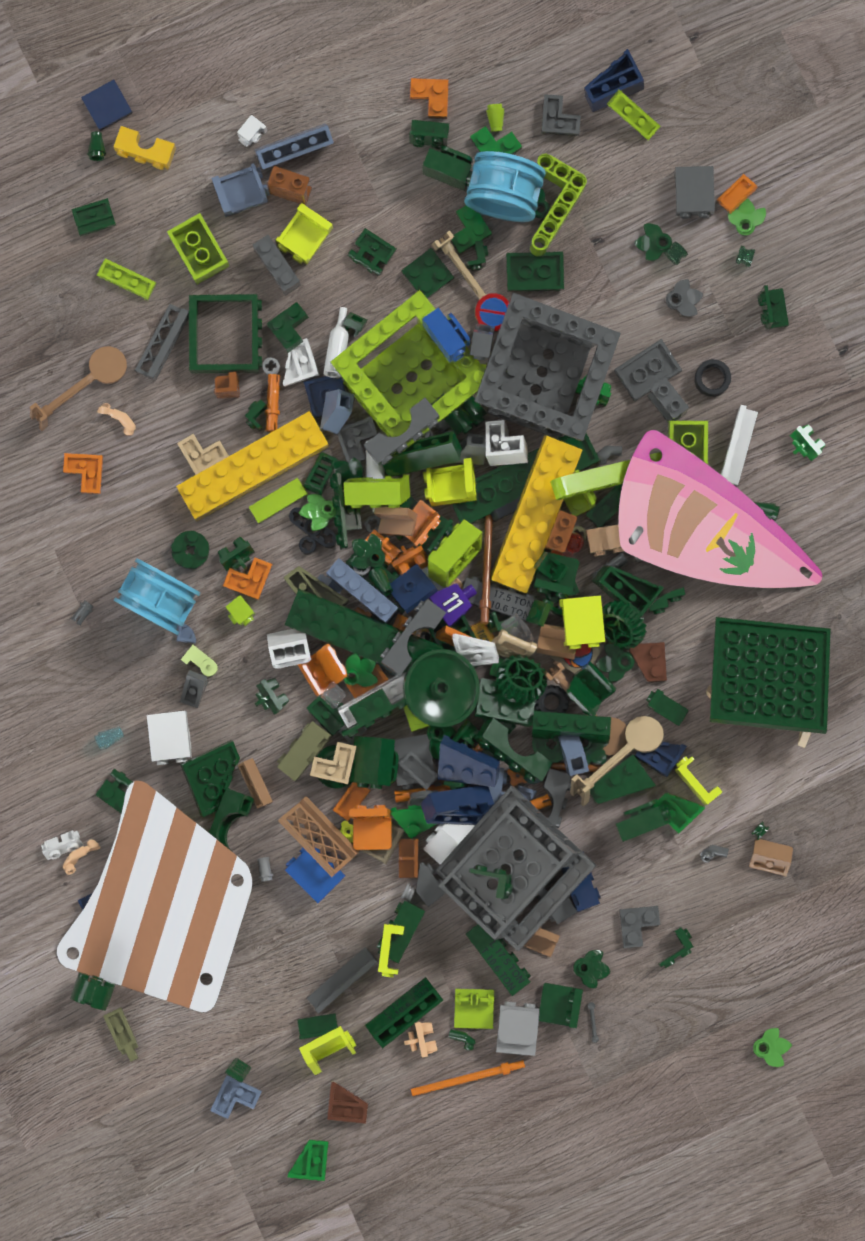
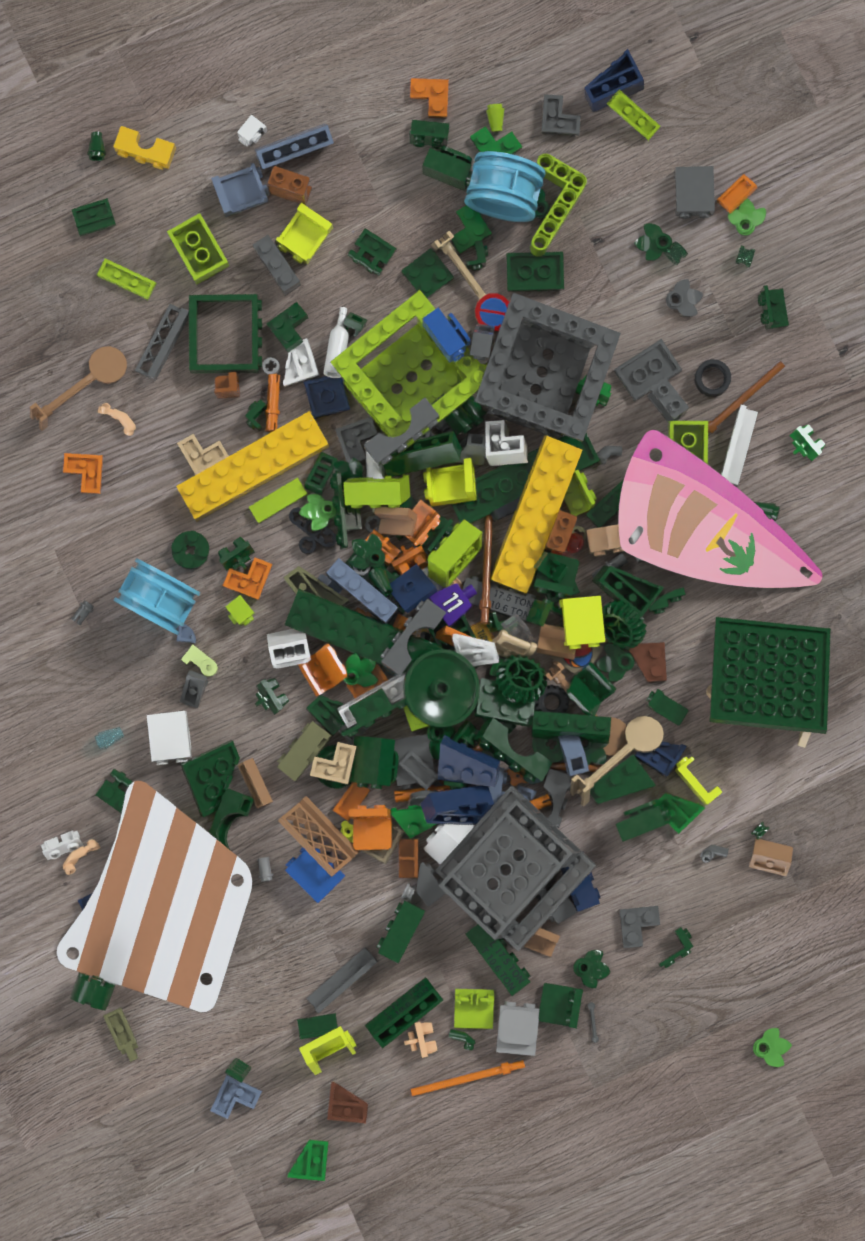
(106, 105): dark blue tile -> none
(333, 695): clear tile -> none
(336, 410): sand blue slope -> none
(385, 947): neon yellow panel -> none
(504, 883): dark green bracket -> none
(593, 479): lime beam -> none
(712, 425): none -> dark orange bar

